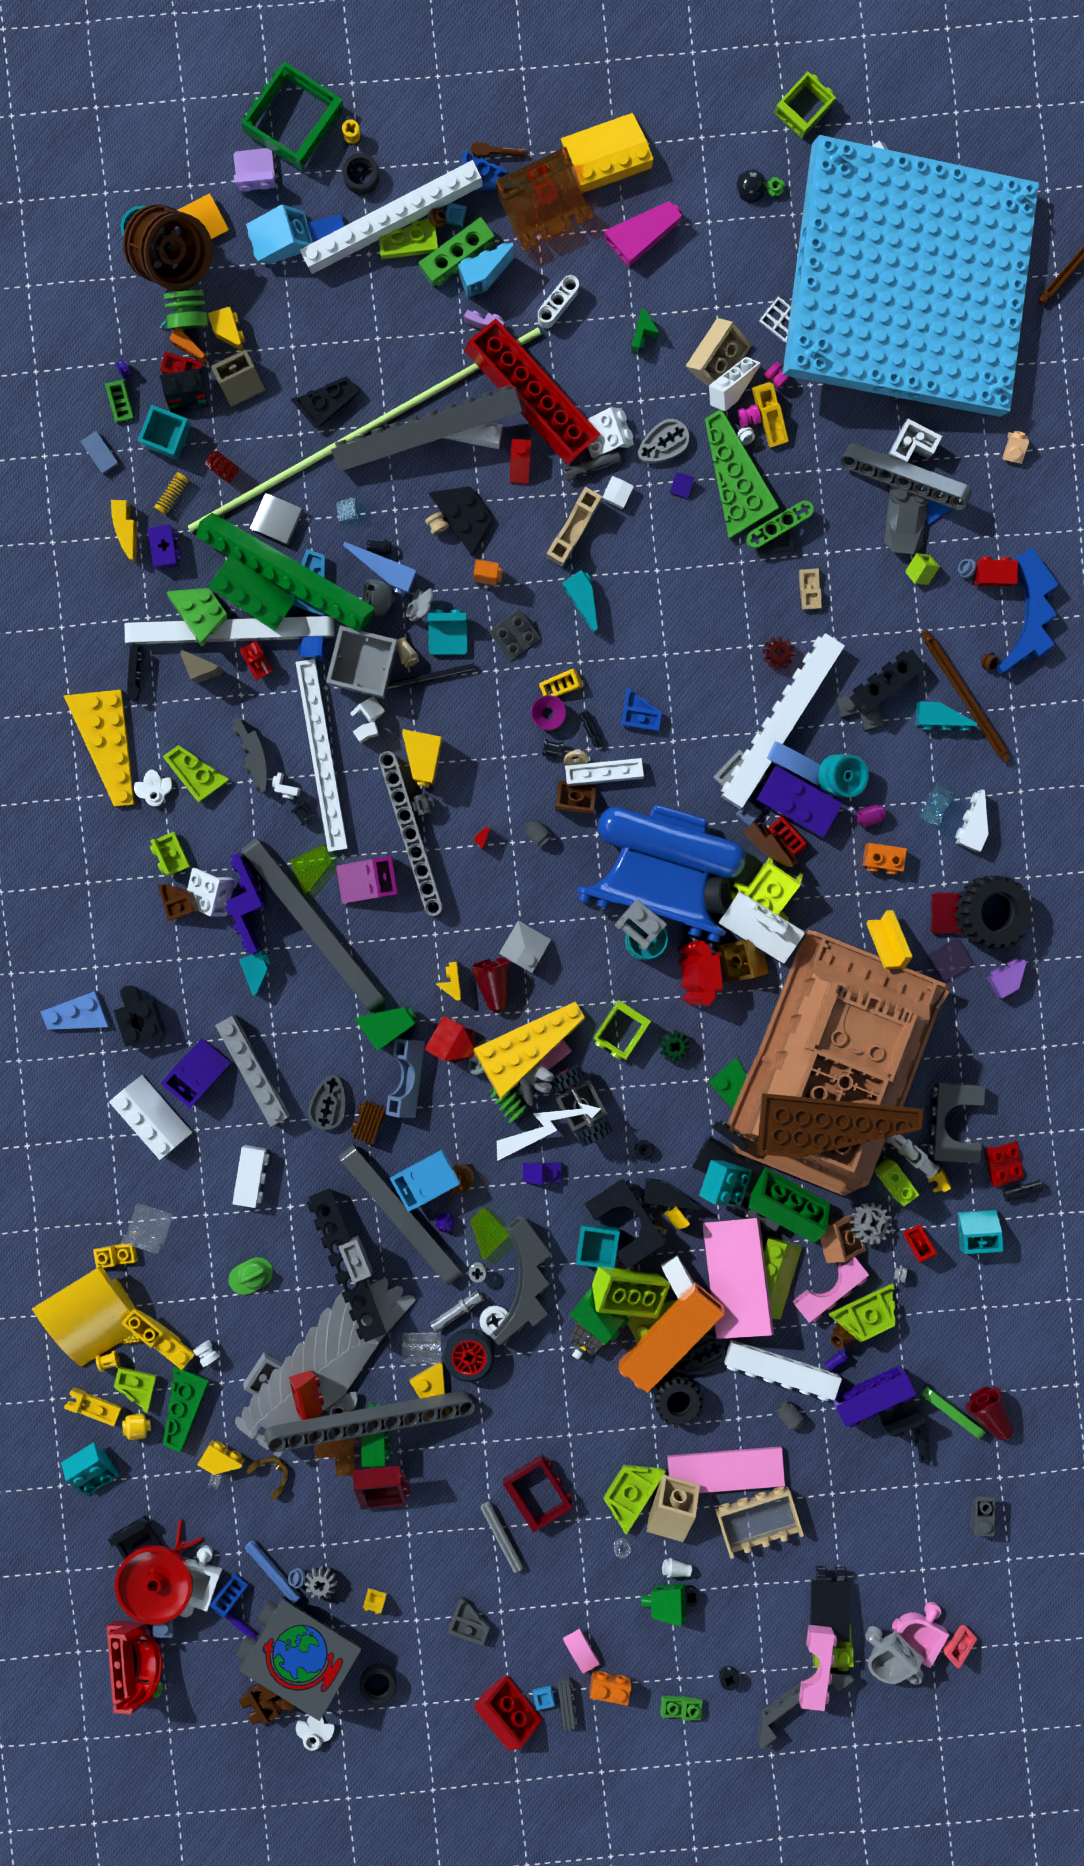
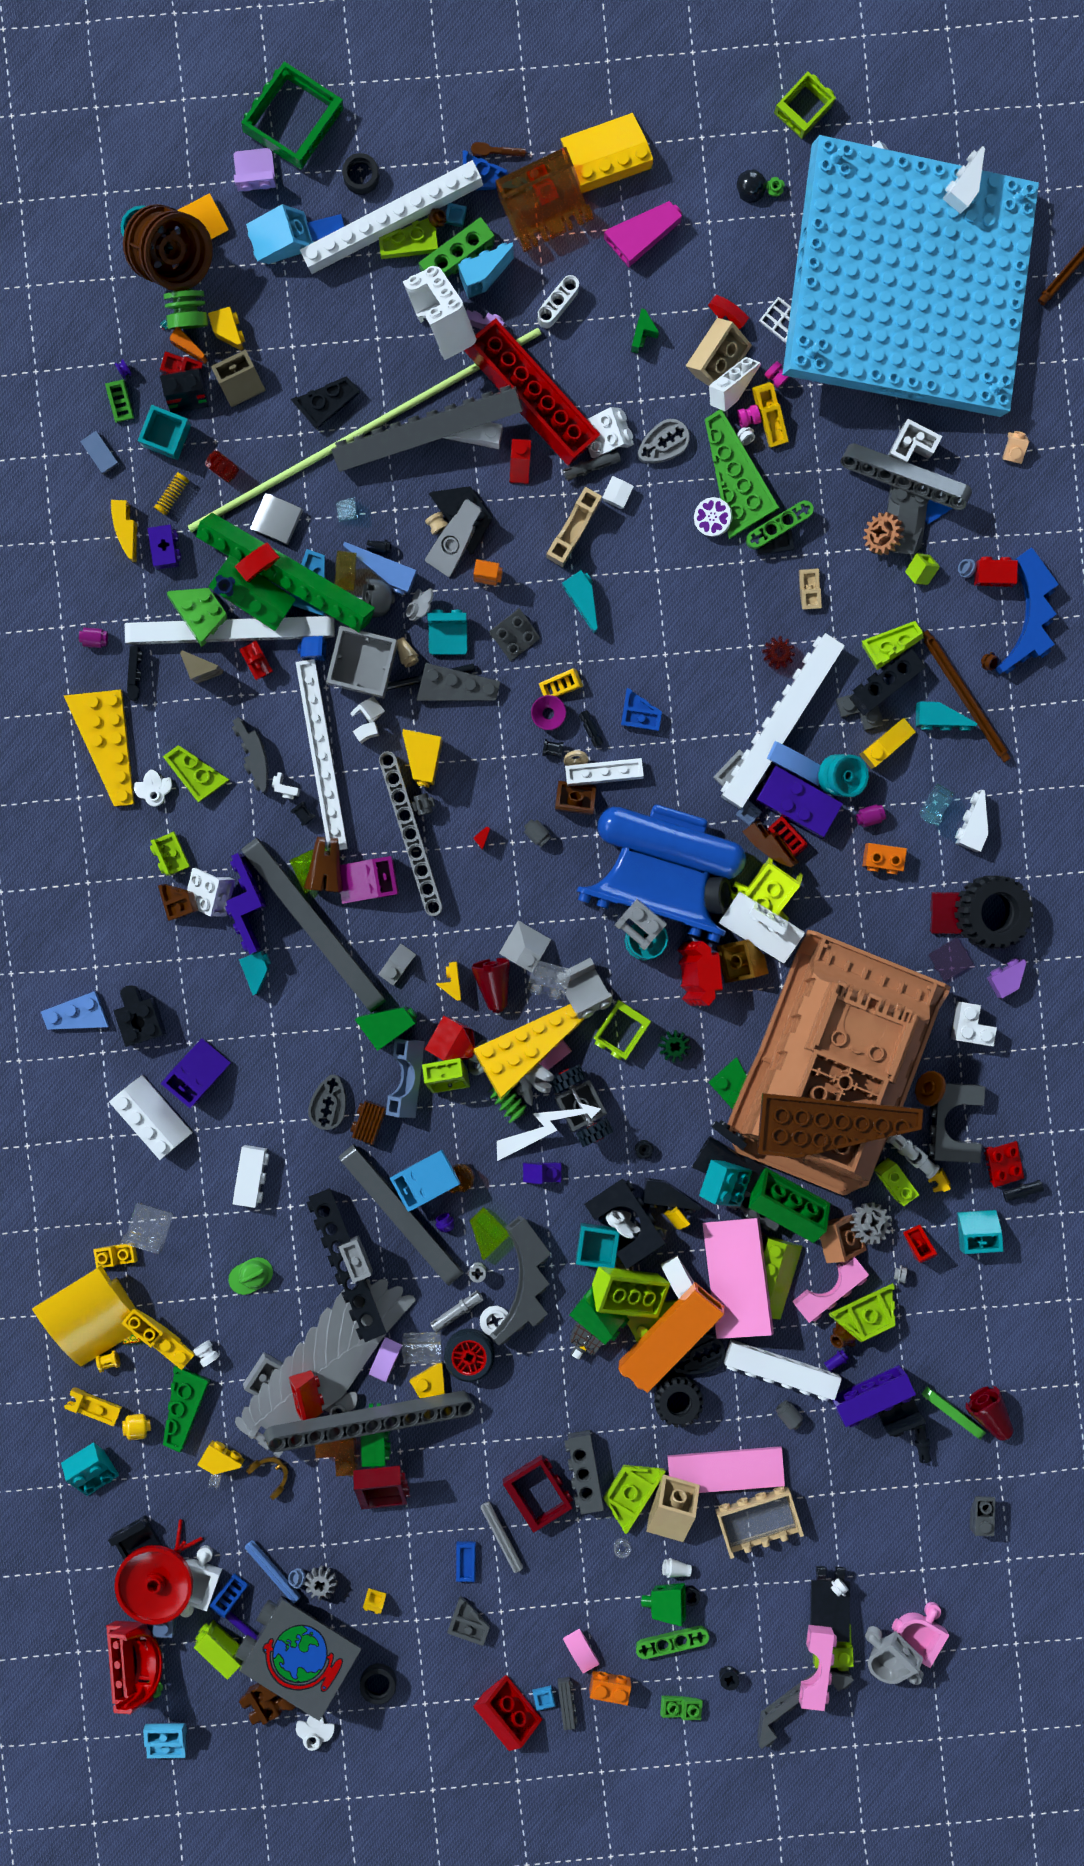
(93, 637): none -> magenta brick
(136, 1386): lime wing -> none
(165, 1740): none -> medium azure brick
(218, 1648): none -> lime window
(219, 586): none -> dark blue plate
(256, 561): none -> red slope
(257, 1081): light grey arch -> none
(325, 867): none -> reddish brown piece
(346, 570): none -> clear yellow slope
(351, 125): yellow bush -> none
(385, 1359): none -> lavender slope
(397, 964): none -> light grey slope
(440, 1074): none -> lime window
(441, 305): none -> white windscreen
(451, 684): none -> dark grey wing
(454, 539): none -> light grey piece
(465, 1561): none -> blue tile
(549, 980): none -> clear bracket
(587, 990): none -> light grey panel
(593, 1501): none -> dark grey brick
(621, 1221): none -> white plate
(671, 1638): none -> bright green beam
(682, 485): dark purple slope -> none
(713, 517): none -> tile
(723, 307): none -> red slope
(839, 1587): none -> white plate
(876, 537): none -> nougat gear
(887, 743): none -> yellow slope
(889, 941): yellow panel -> none
(892, 643): none -> lime wing
(930, 1088): none -> dark orange wheel
(959, 1646): coral slope -> none
(966, 1026): none -> white brick
(967, 185): none -> white slope

